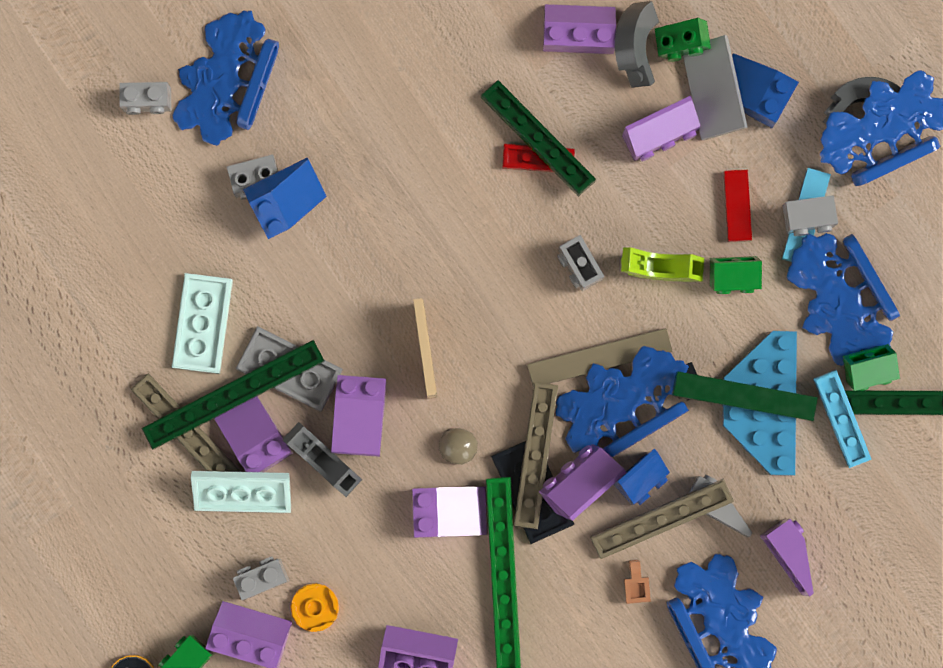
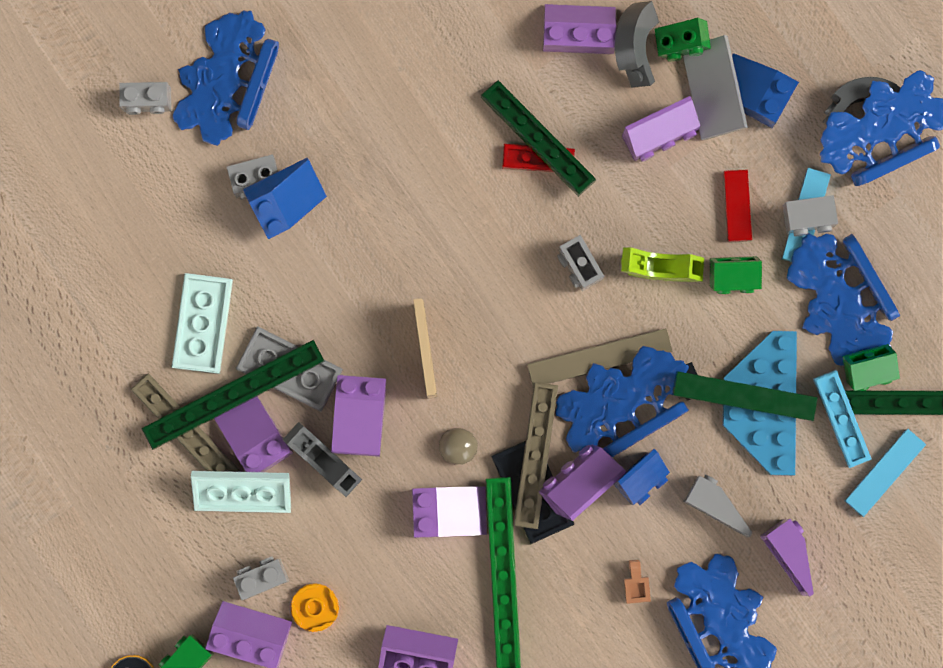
(662, 518): dark tan tile -> none
(885, 472): none -> medium azure tile

